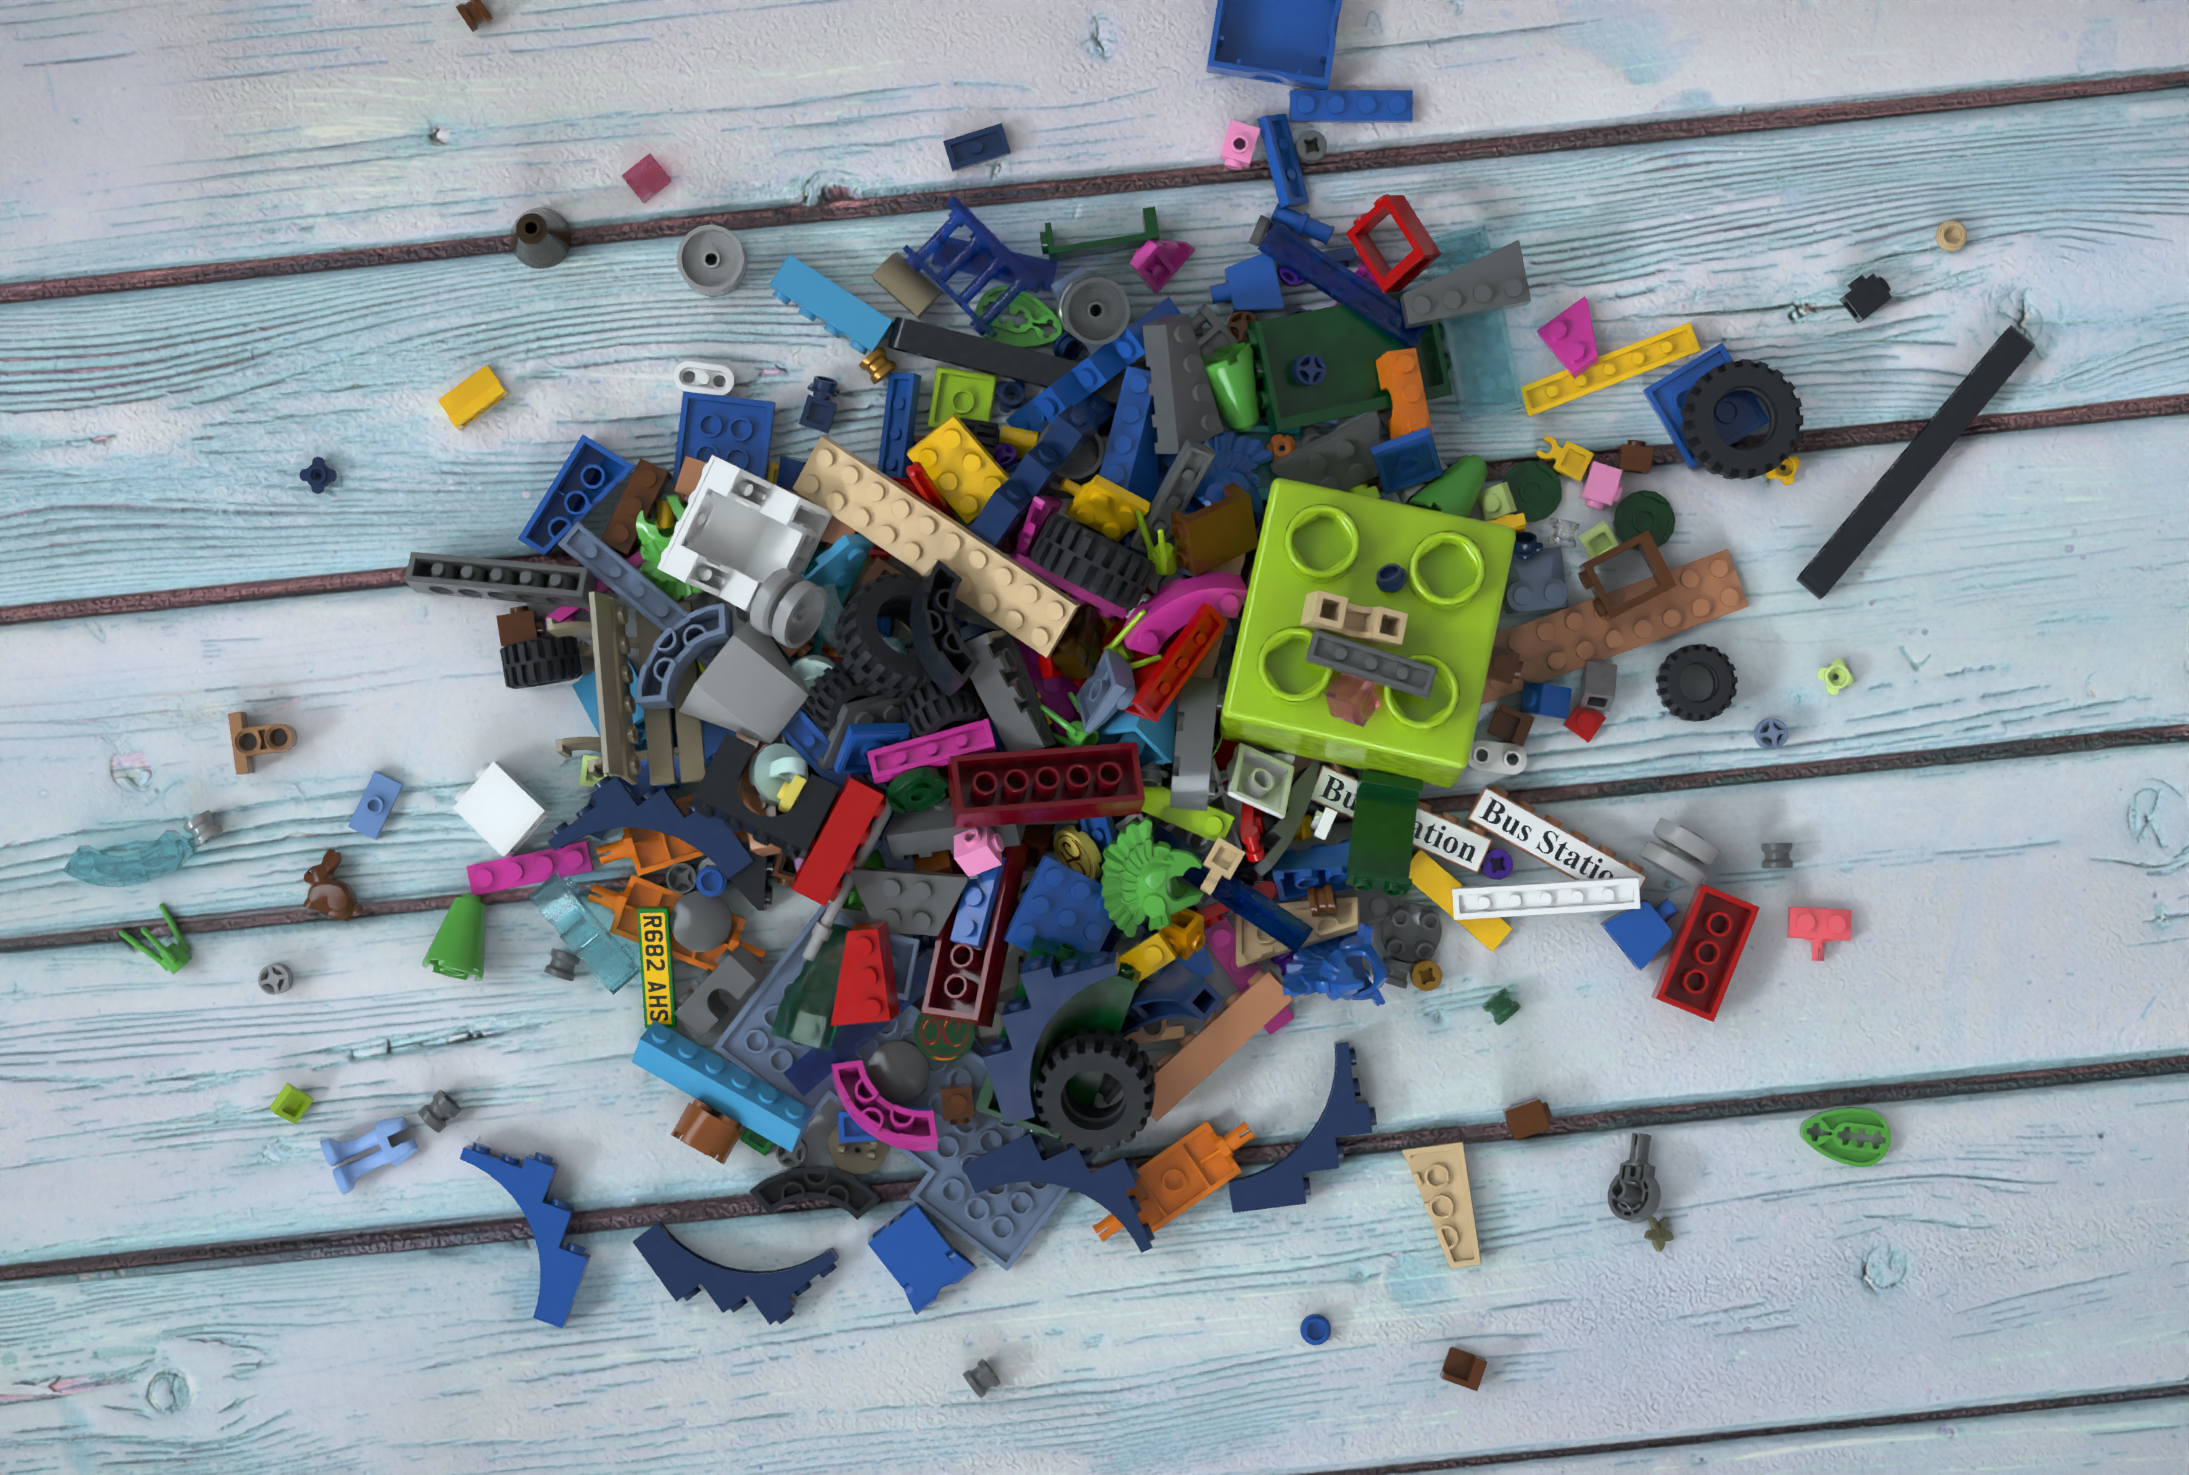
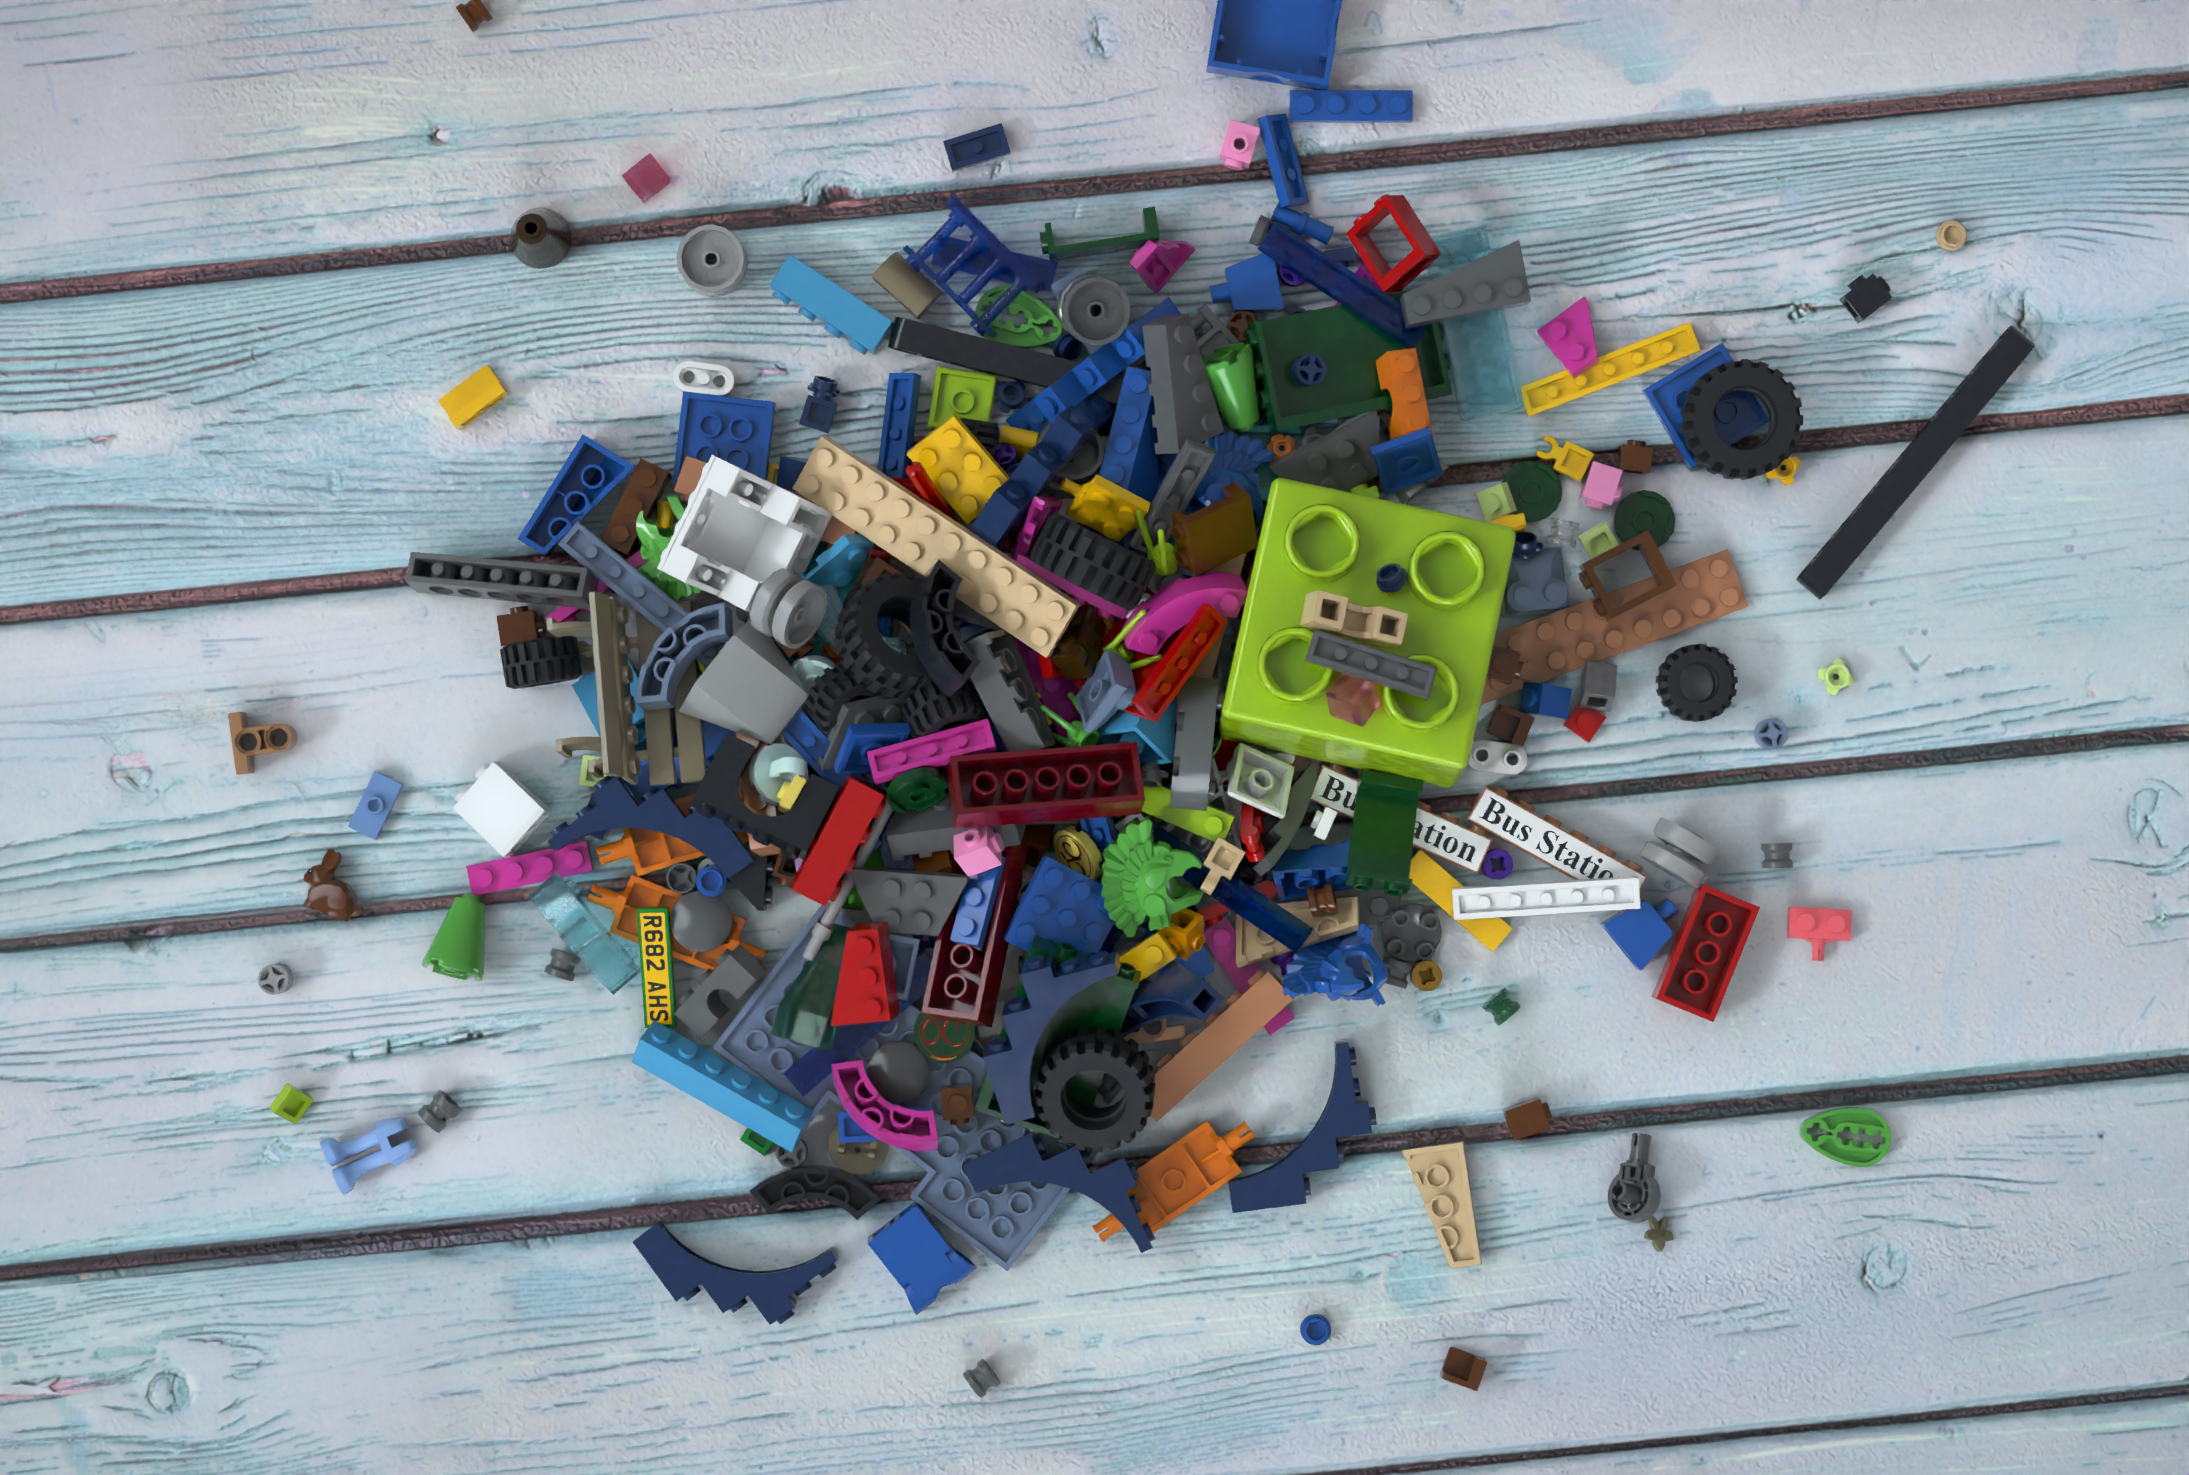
(136, 869): clear light blue brick -> none
(172, 956): bright green plant -> none
(203, 828): light grey wheel -> none
(327, 475): dark blue plate -> none
(529, 1185): blue arch -> none
(706, 1131): dark orange brick -> none
(878, 365): pearl gold wheel -> none
(1304, 830): yellow plate -> none
(1307, 151): dark grey wheel -> none
(1456, 489): bright green cone -> none

